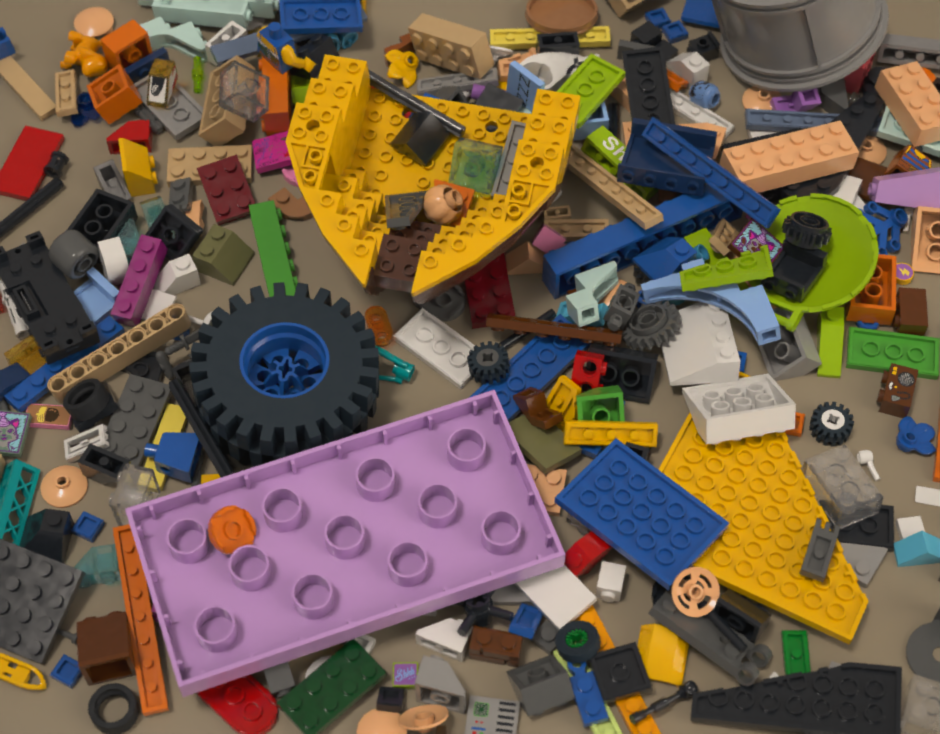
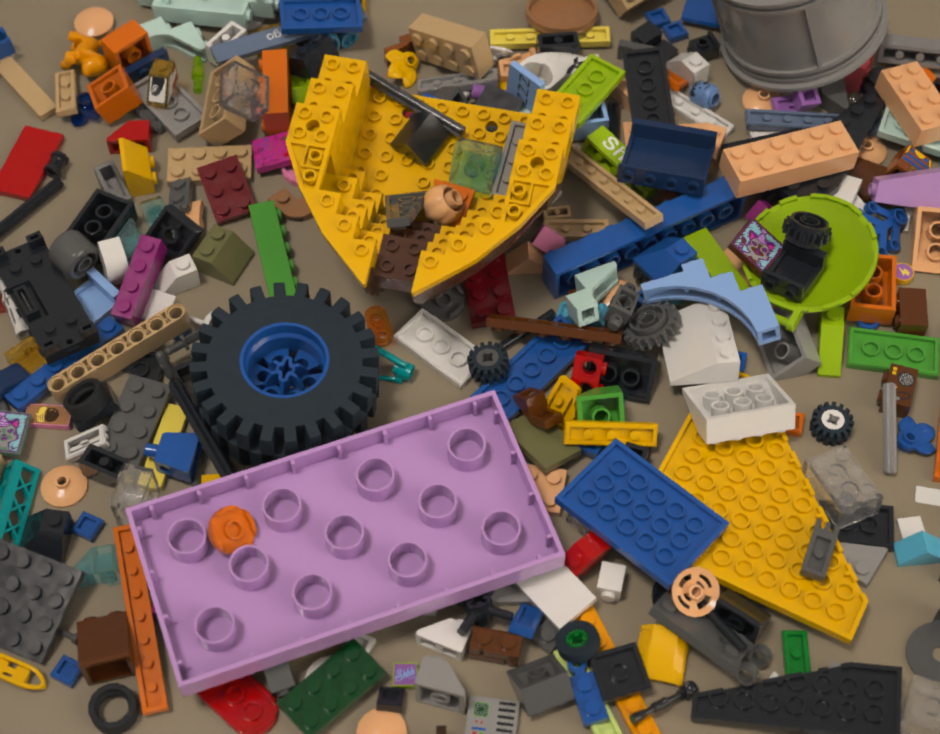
(279, 49): torso -> none
(423, 717): light nougat dish -> none
(701, 252): dark azure hinge -> none
(715, 175): blue tile -> none
(722, 236): tan plate -> none
(726, 271): lime wing -> none
(866, 457): white hand -> none
(889, 429): none -> light grey axle

